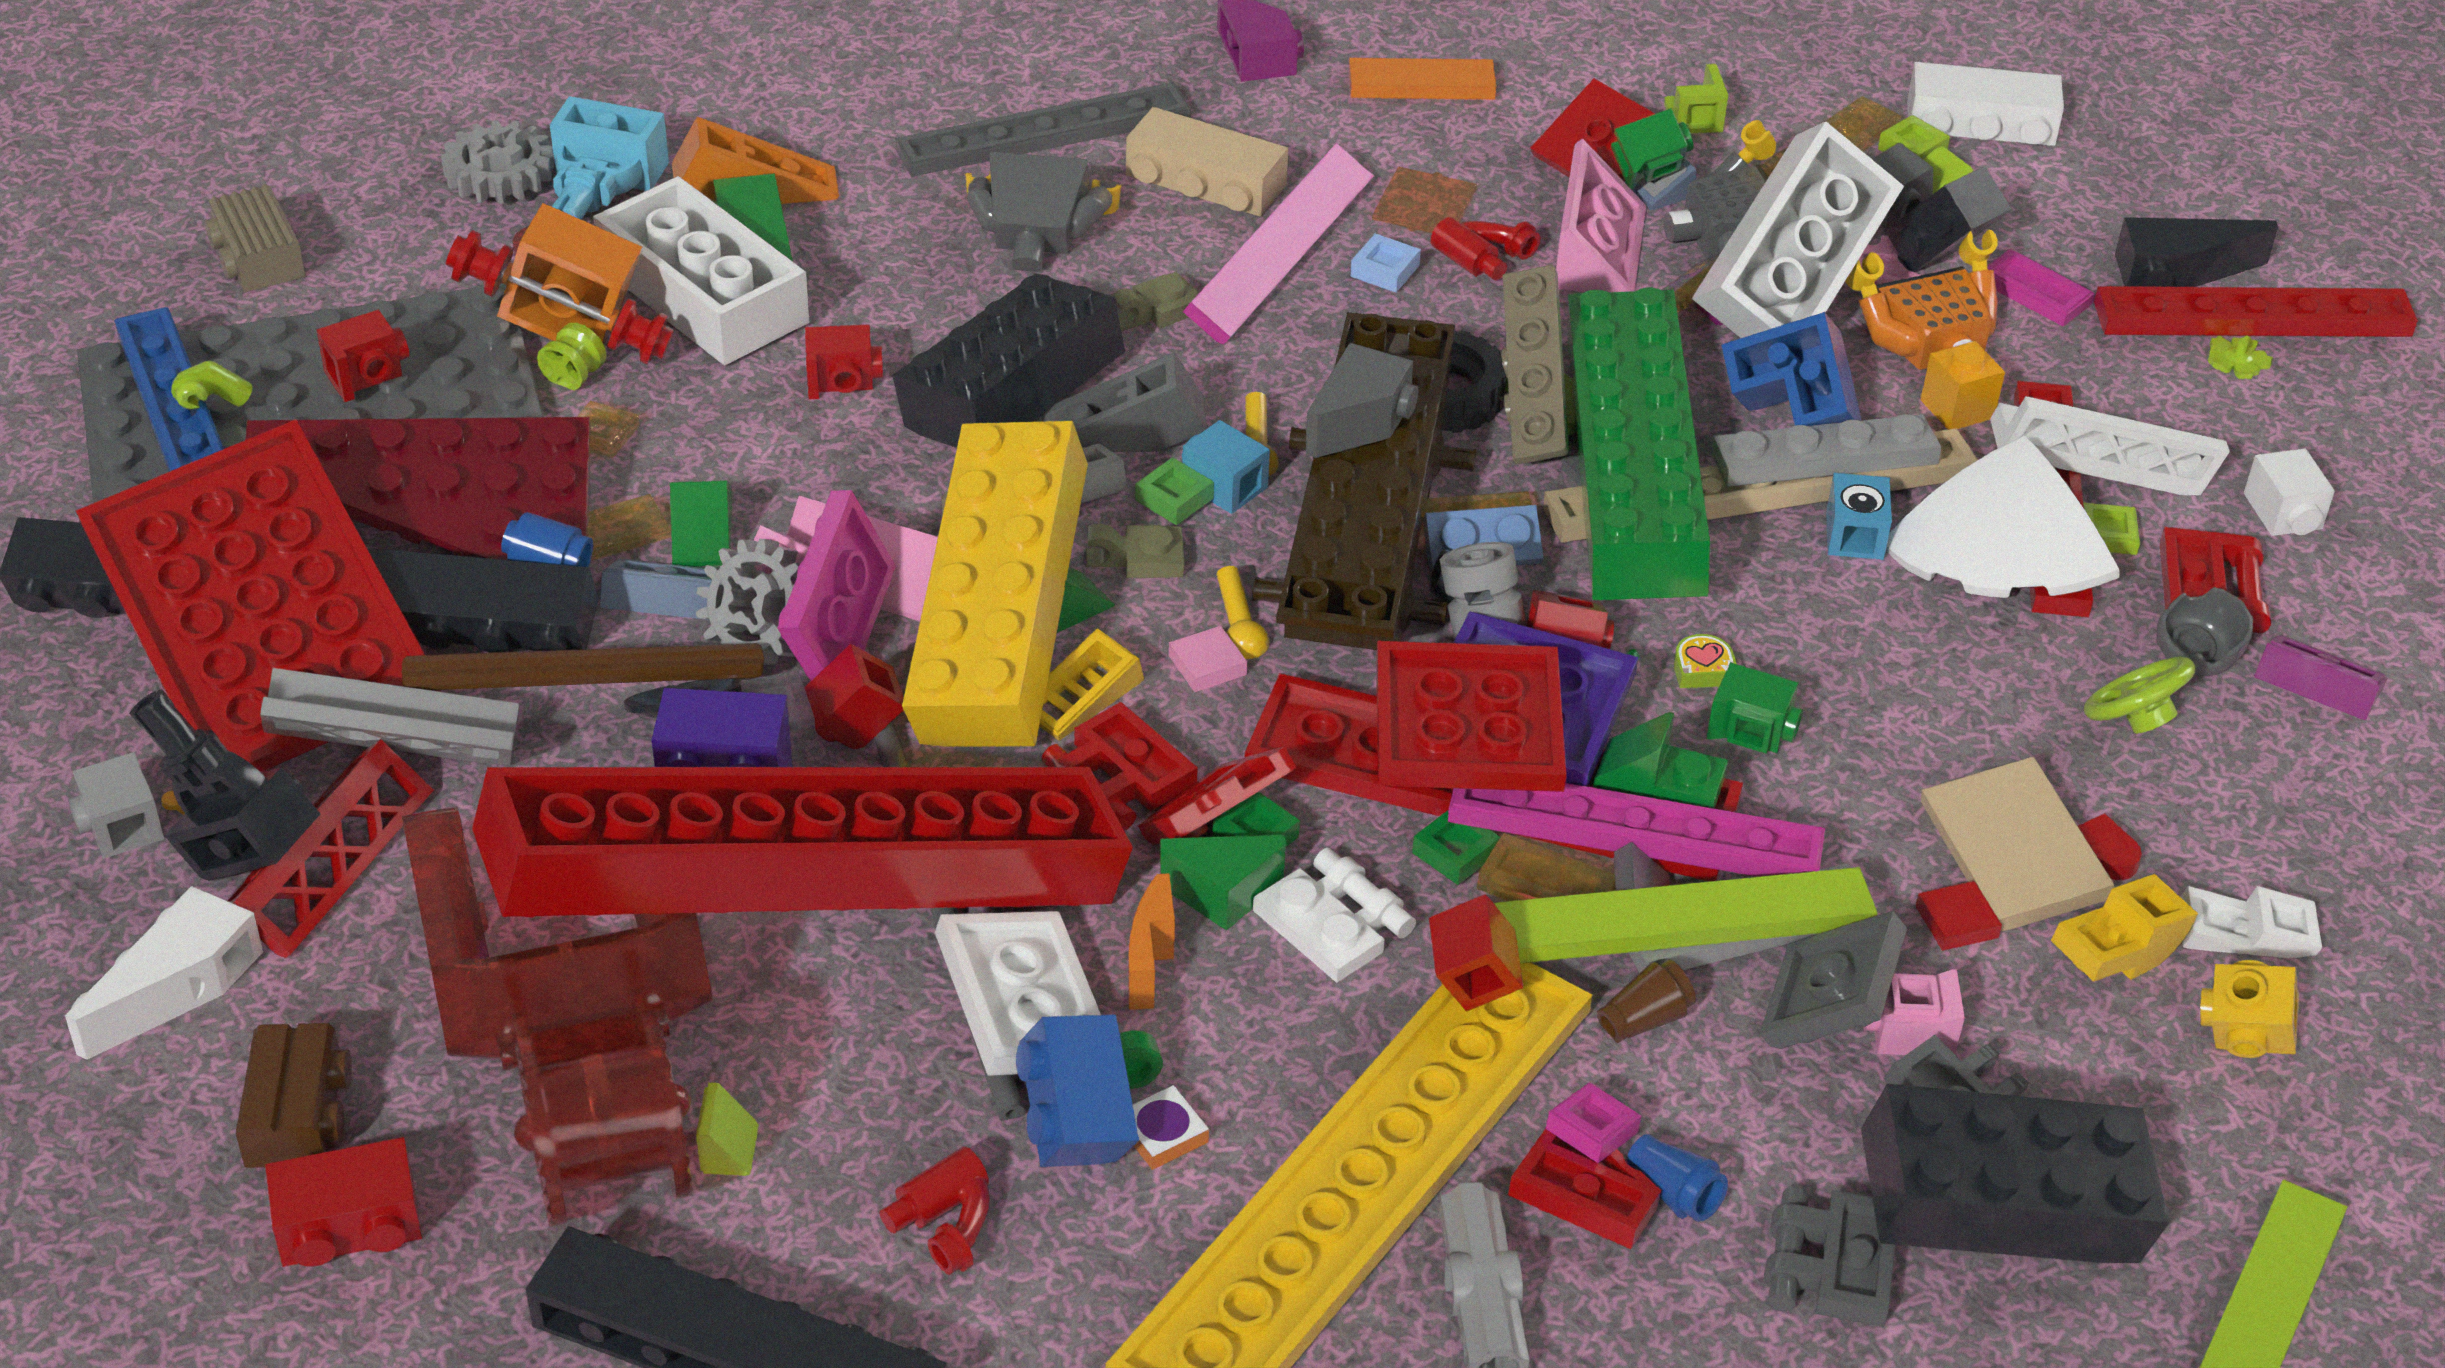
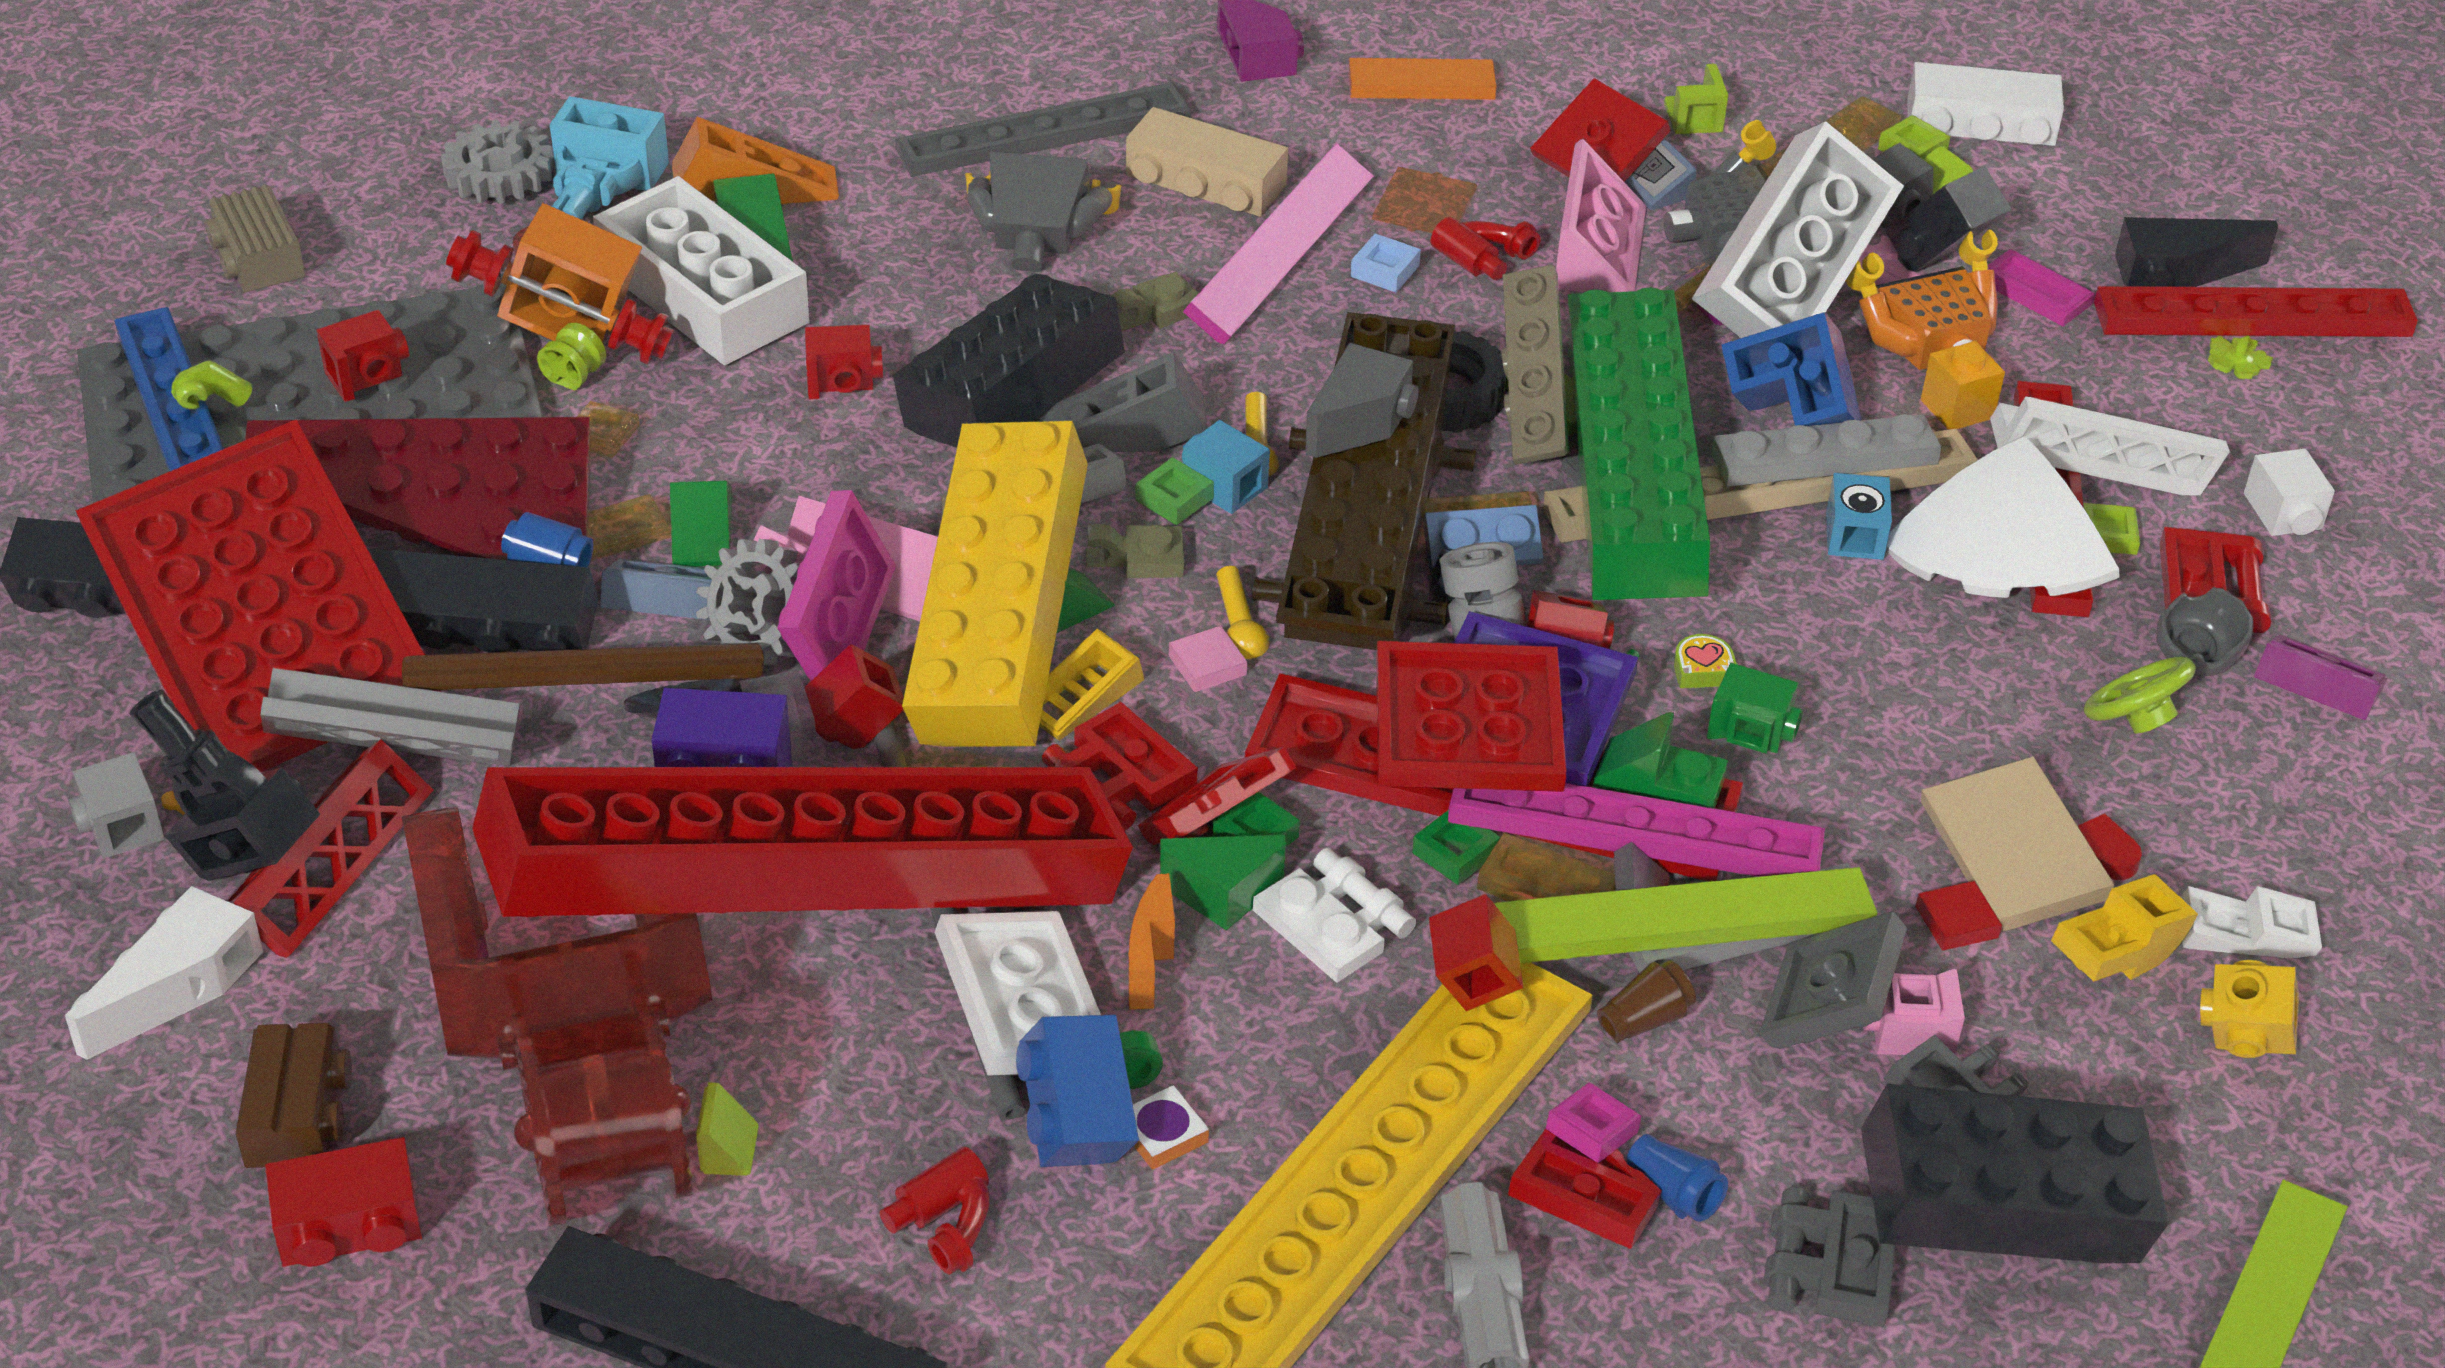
(1651, 147): green window -> none

